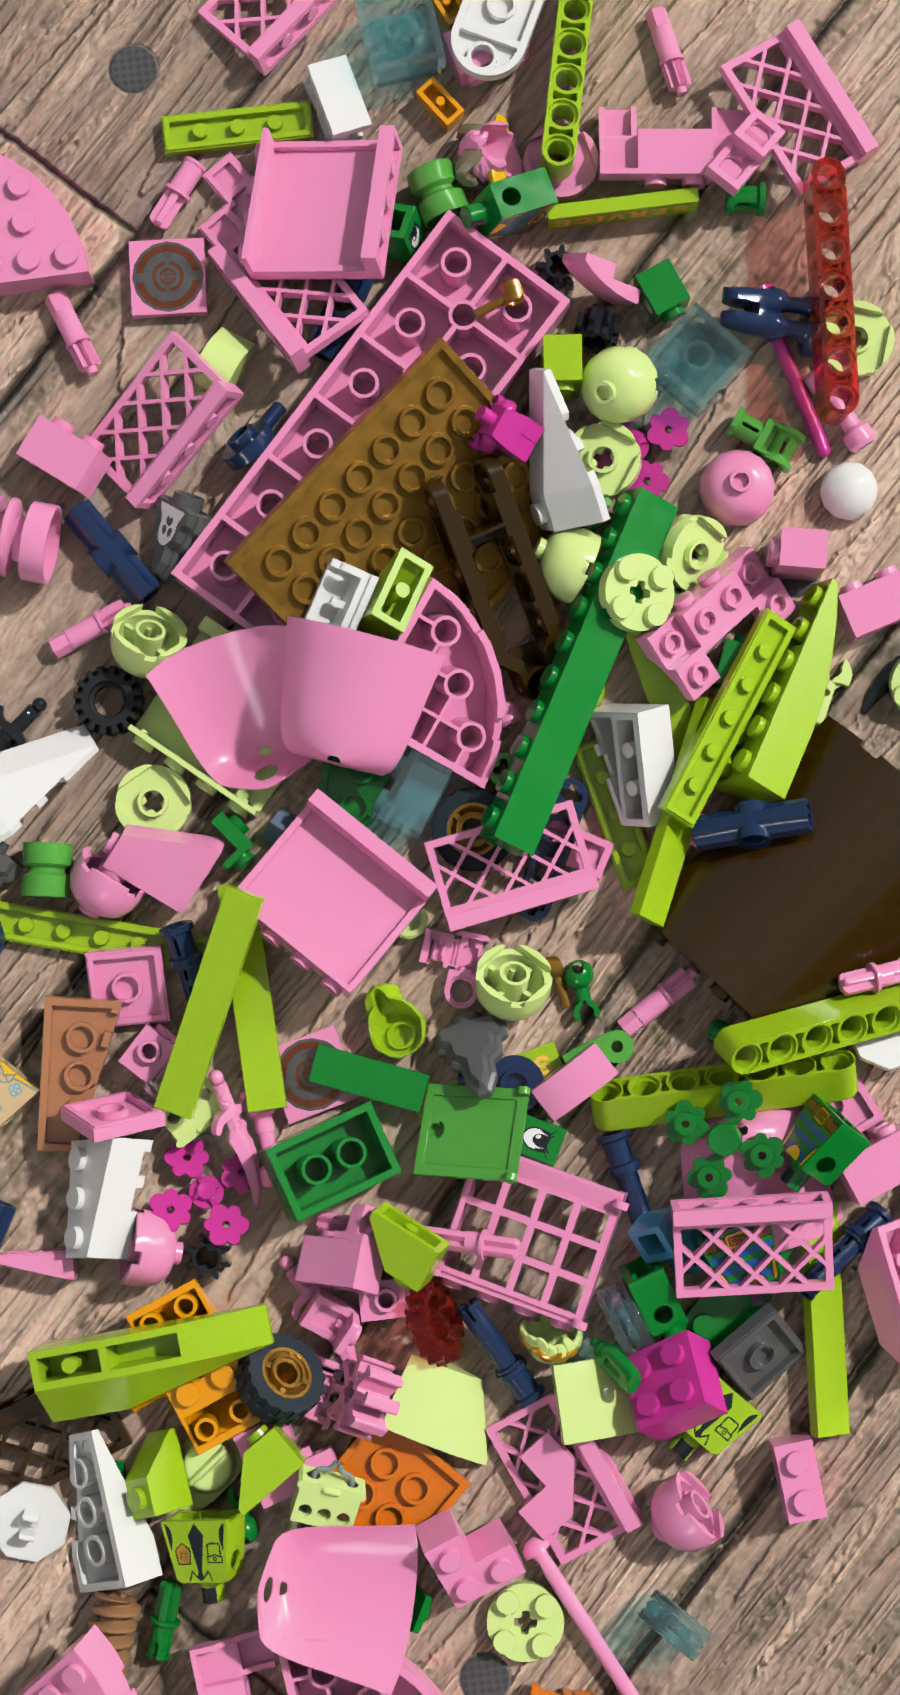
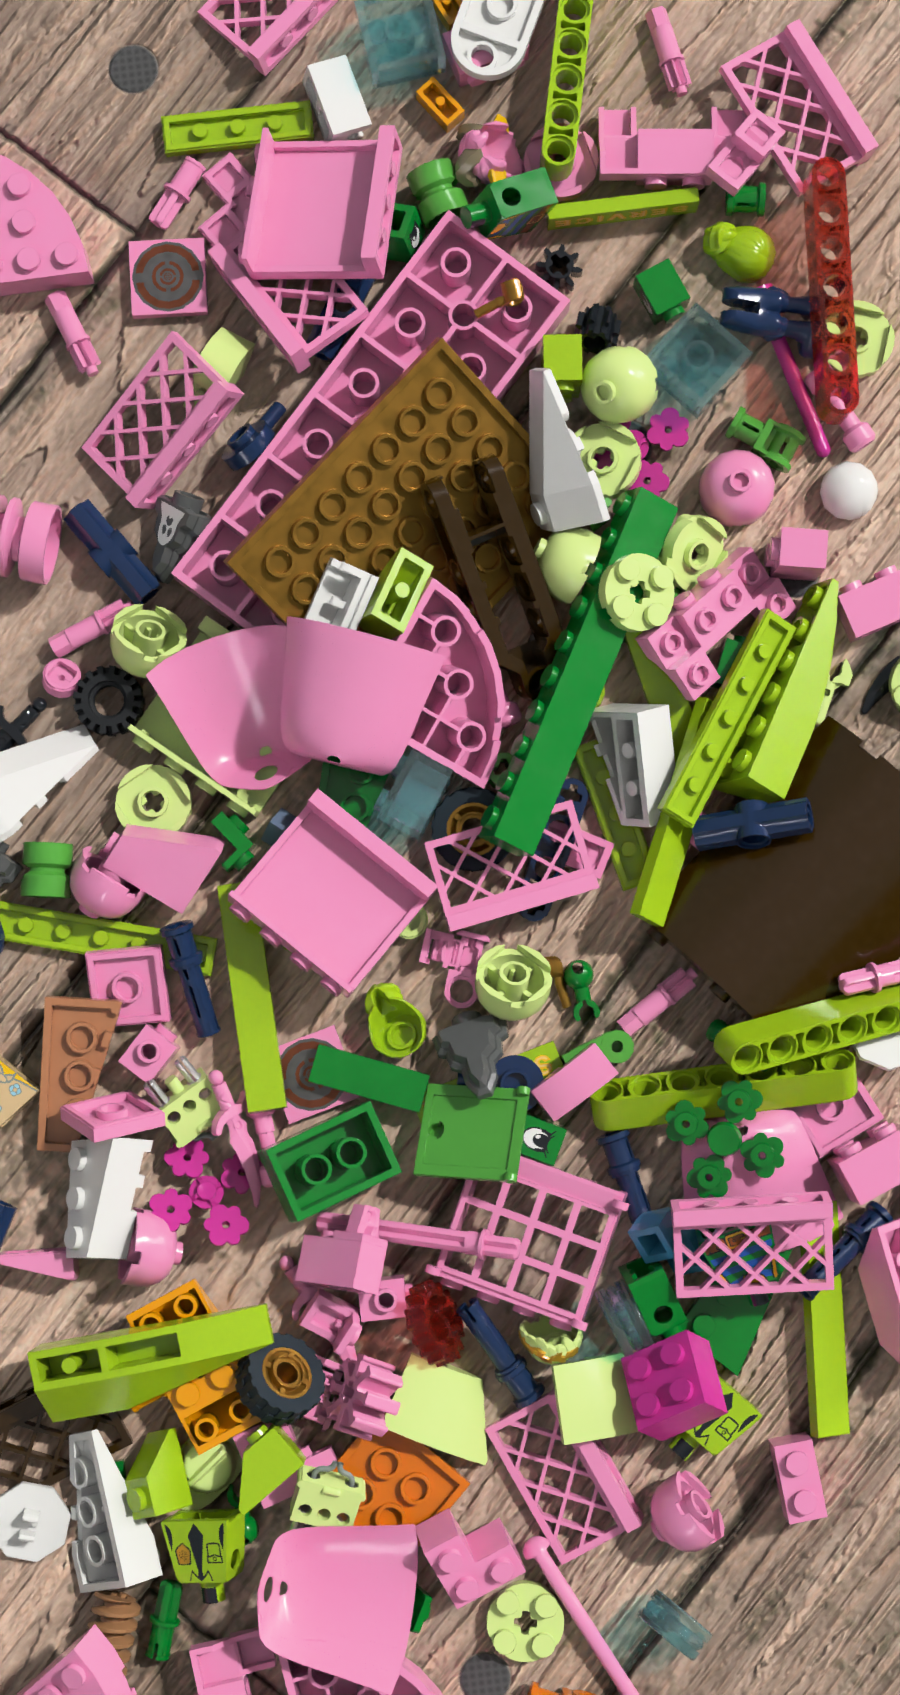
(61, 678): none -> bright pink tile
(65, 456): bright pink brick -> none
(205, 1267): black gear -> none
(209, 1002): lime tile -> none
(406, 1247): lime slope -> none
(505, 430): dark pink piece -> none
(556, 1470): bright pink tile -> none
(597, 277): bright pink slope -> none
(616, 1365): green piece -> none
(740, 251): none -> lime hair
(759, 1351): dark grey tile -> none
(820, 1145): green torso -> none

